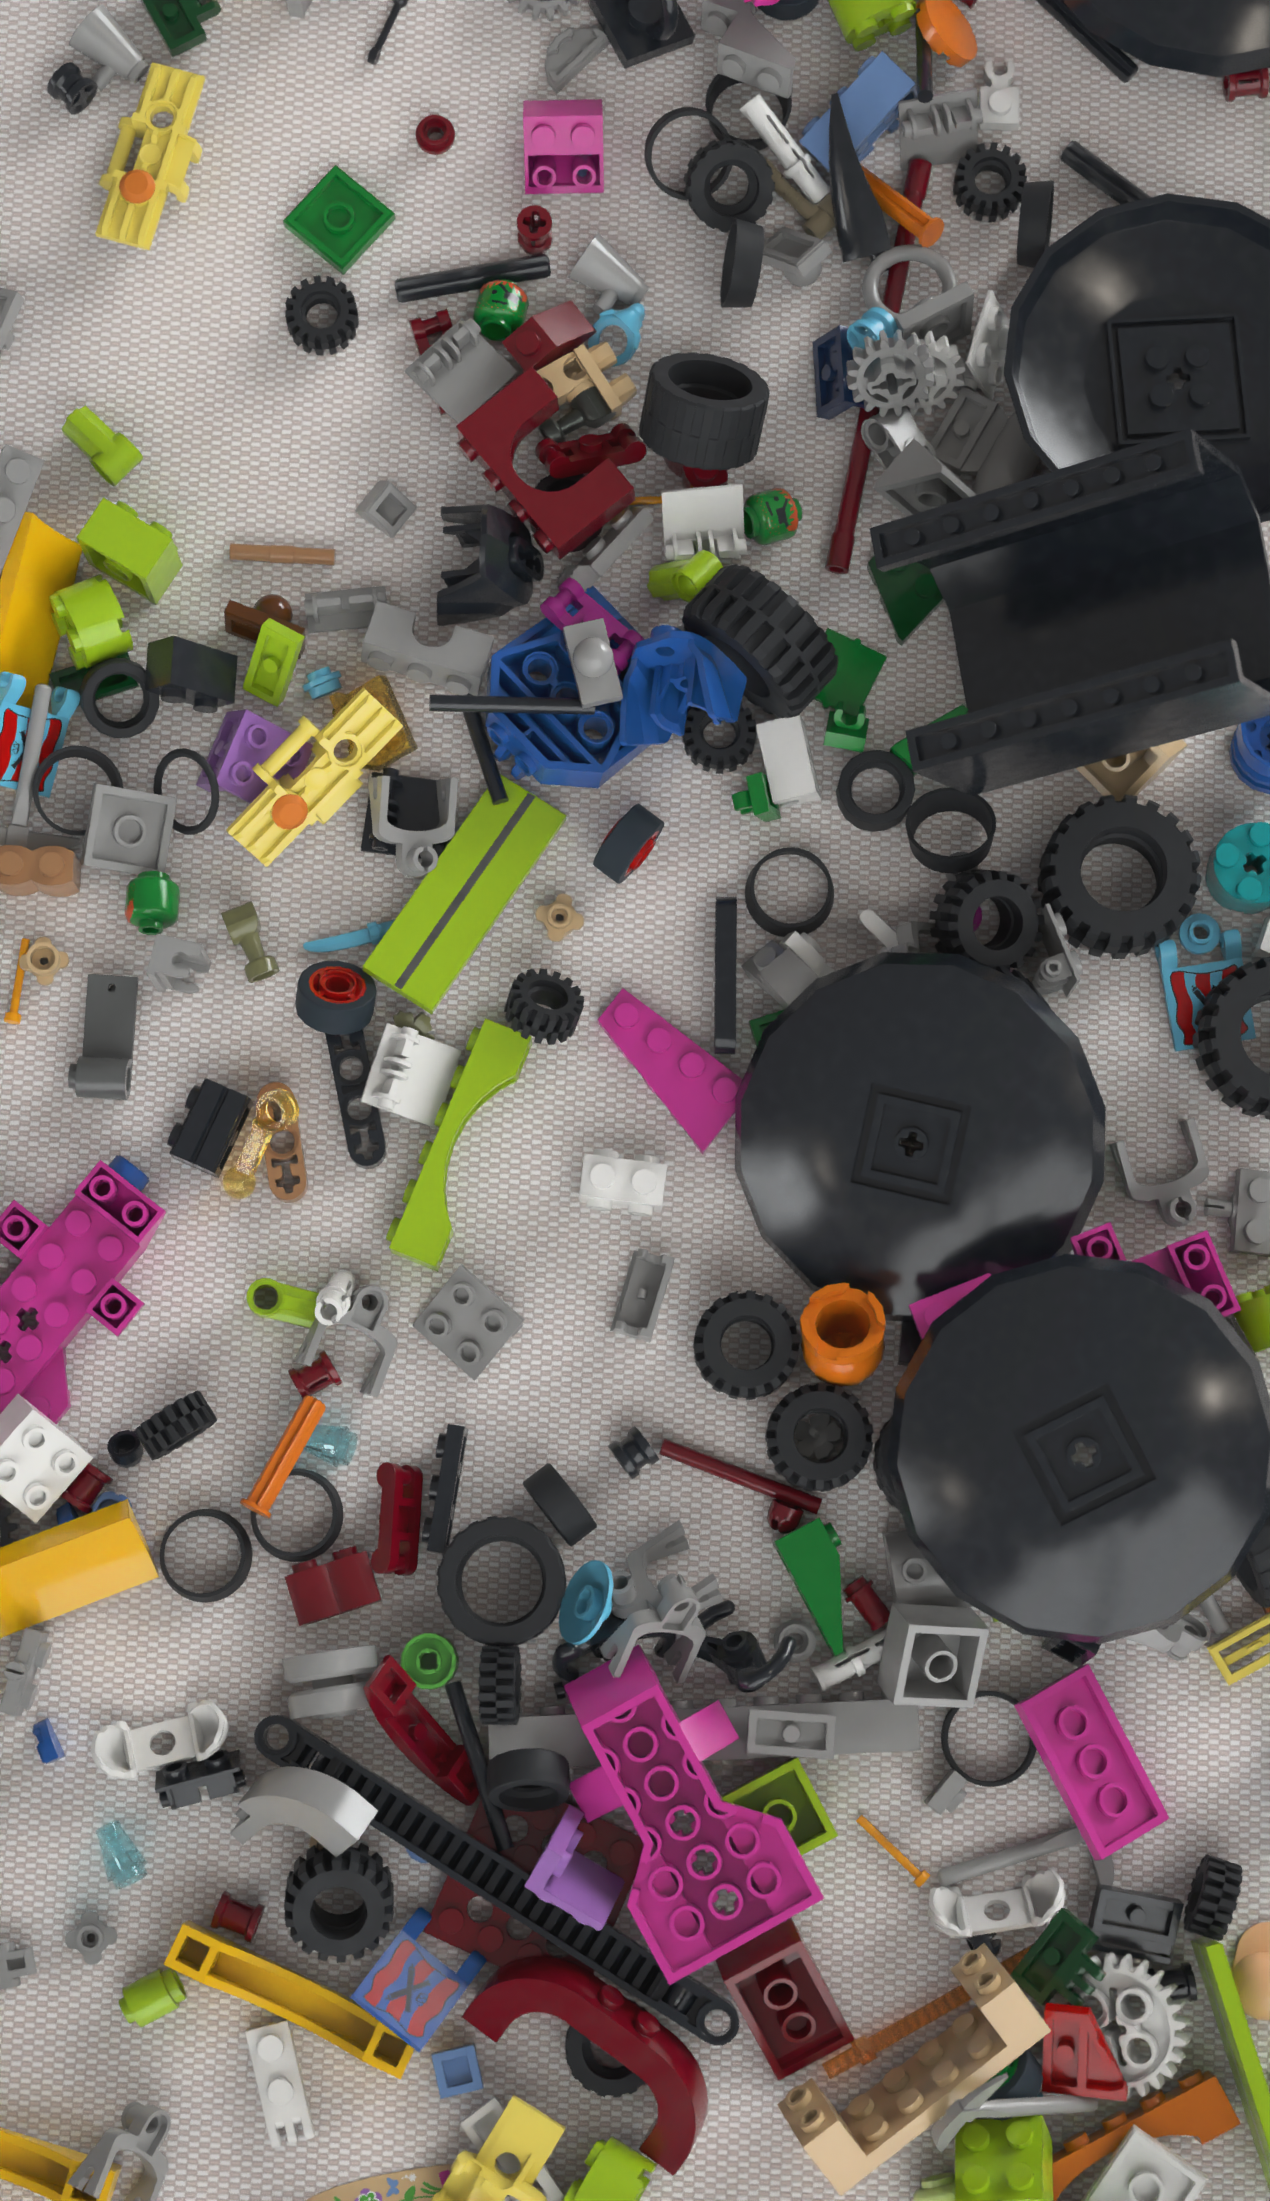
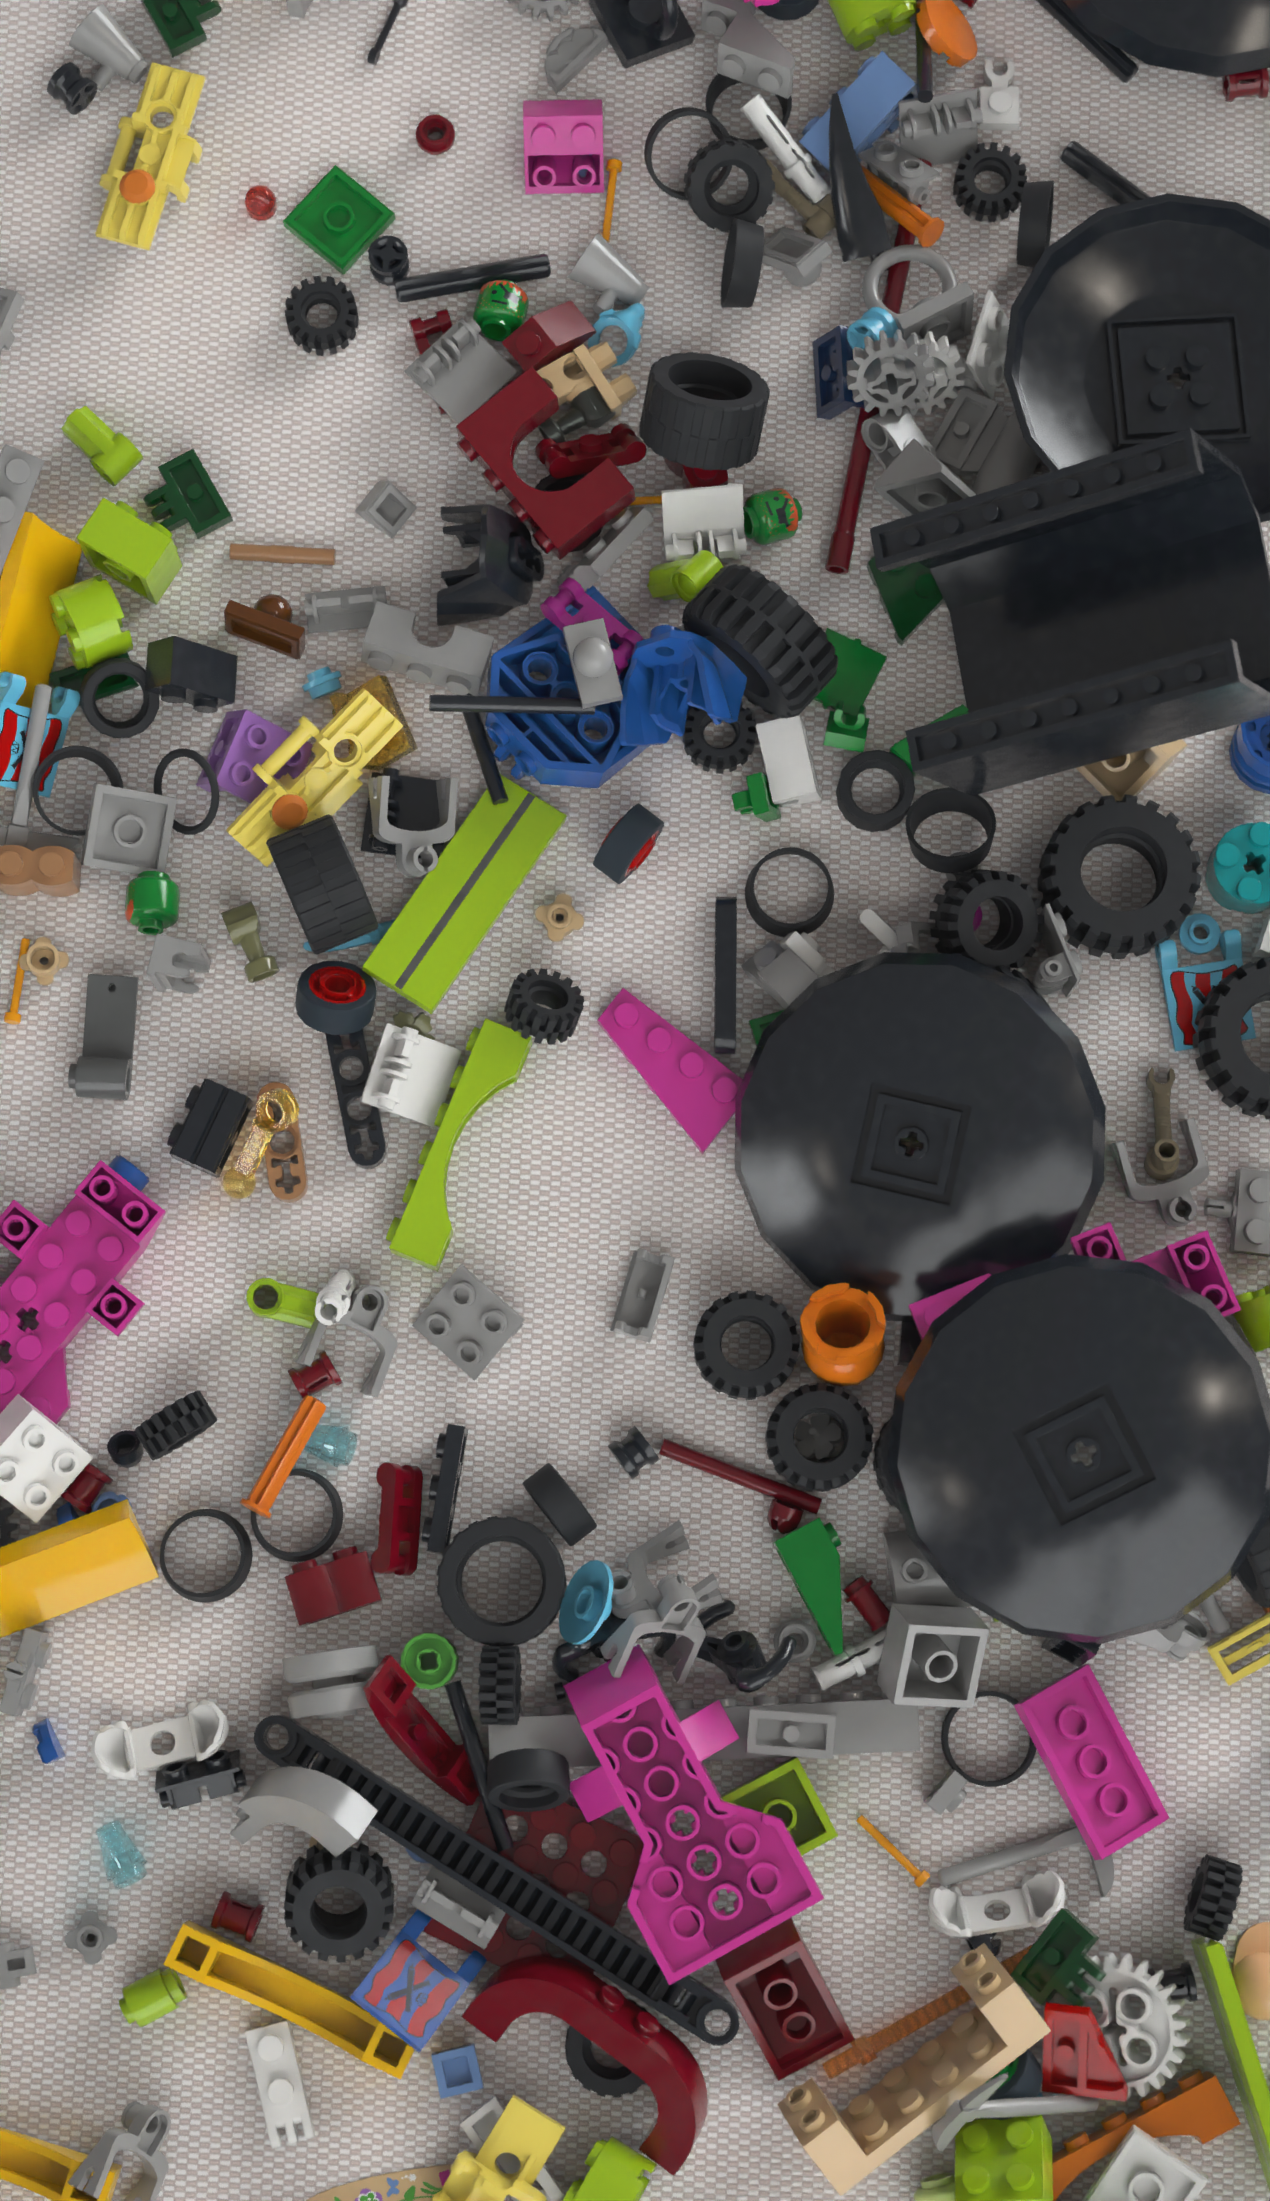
(188, 497): none -> dark green hinge
(257, 208): none -> clear red hinge
(273, 662): lime plate -> none
(322, 884): none -> black tyre
(382, 253): none -> black wheel
(457, 1907): none -> light grey hinge
(525, 225): dark red bush -> none
(572, 1879): medium lavender bracket -> none
(613, 166): none -> light orange piece
(623, 1182): white brick -> none
(900, 170): none -> light grey hinge
(1135, 1923): black plate -> none
(1155, 1164): none -> dark tan brick

